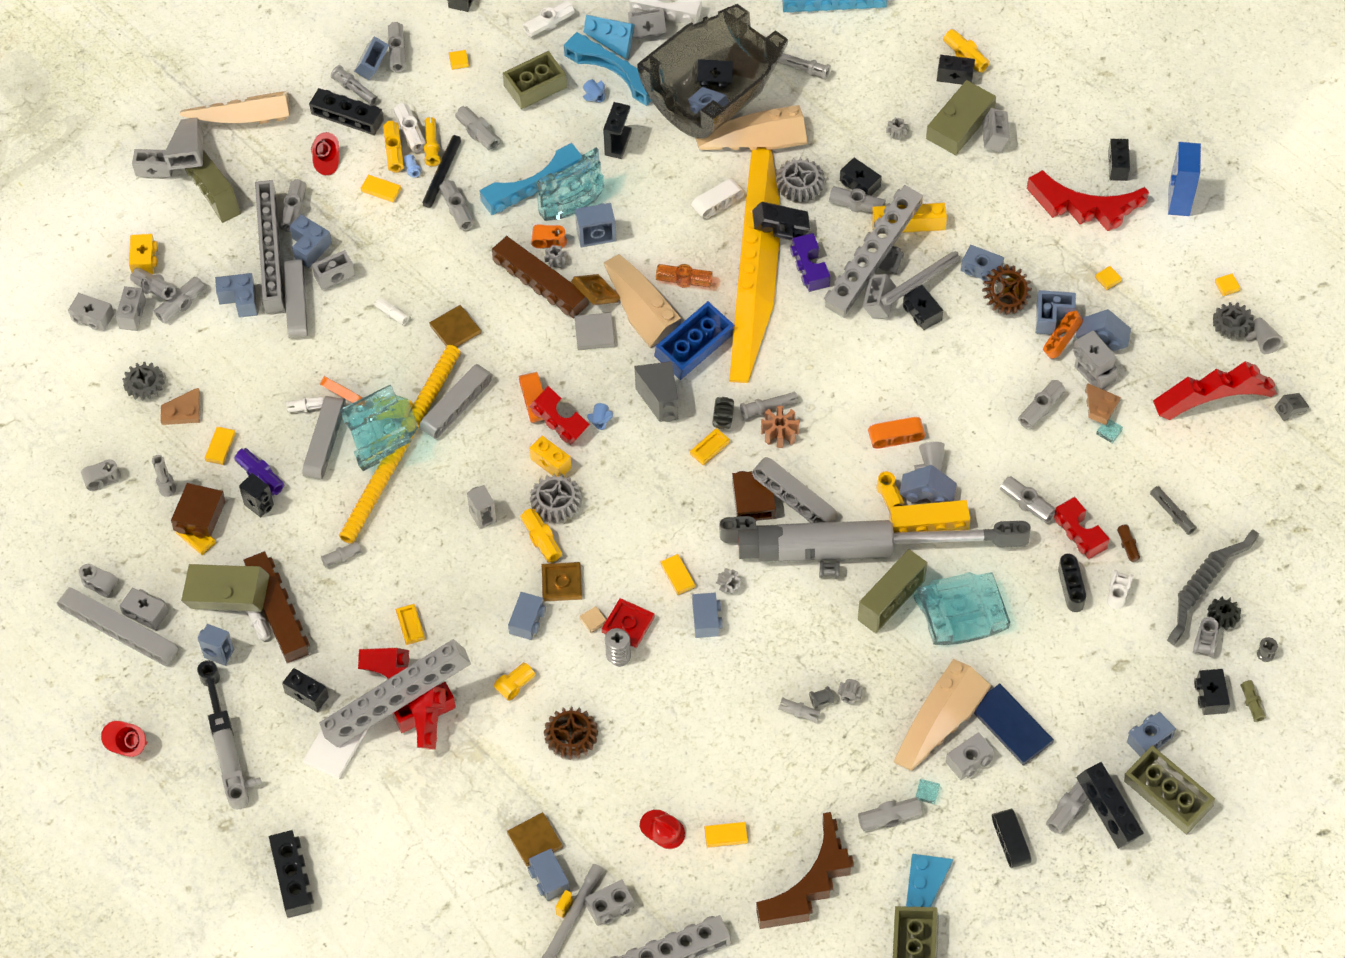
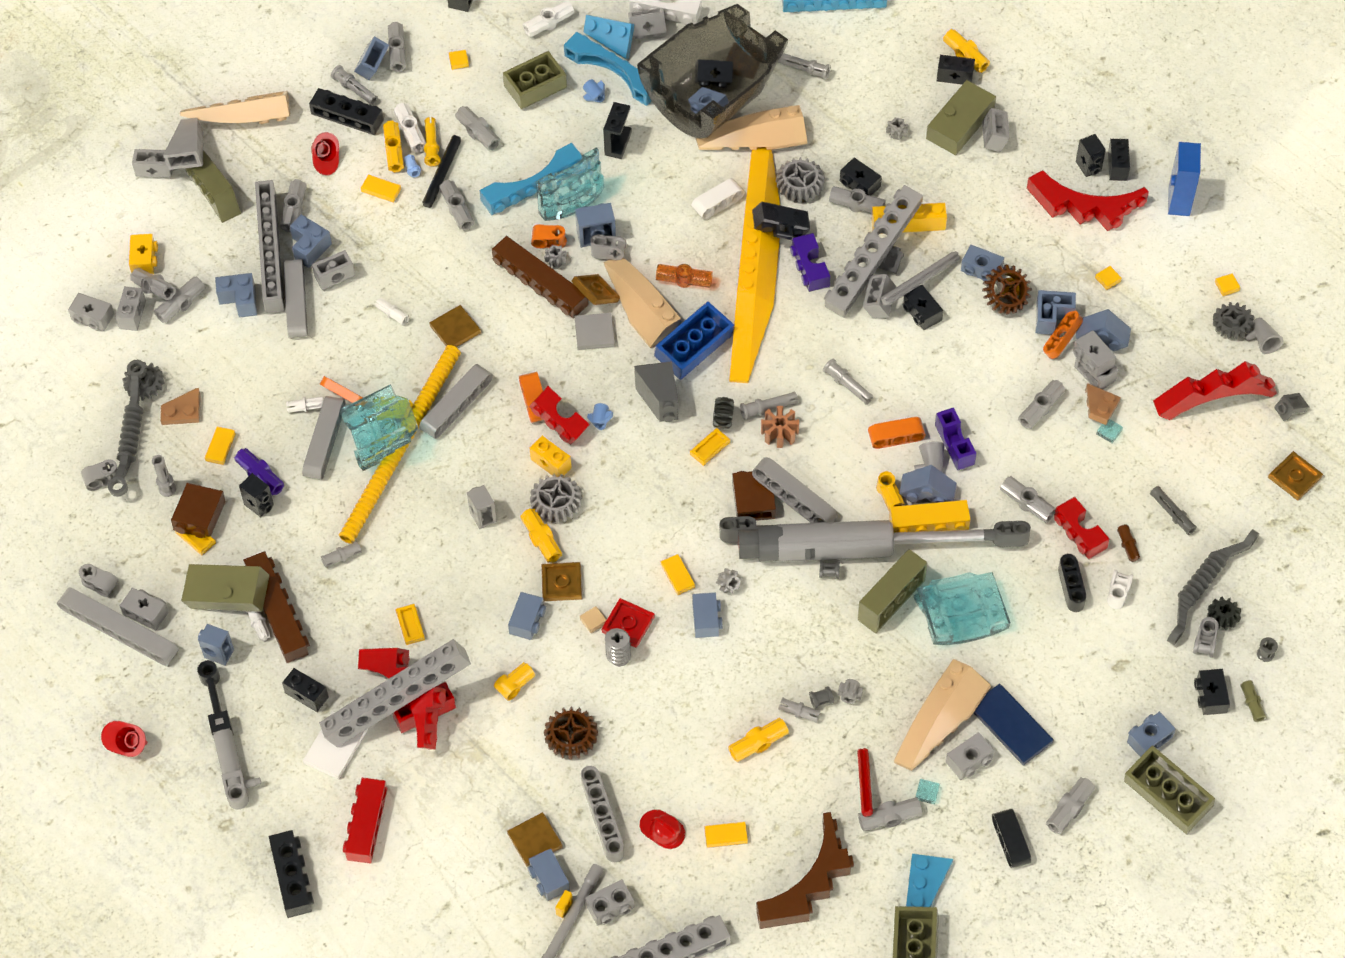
(129, 430): none -> dark grey piece
(365, 820): none -> red brick
(602, 805): none -> light grey beam
(606, 248): none -> light grey piece
(758, 739): none -> yellow piece
(841, 376): none -> light grey pin
(865, 782): none -> red axle
(950, 431): none -> dark purple arch
(1090, 155): none -> black brick
(1109, 805): black brick -> none
(1295, 475): none -> pearl gold tile

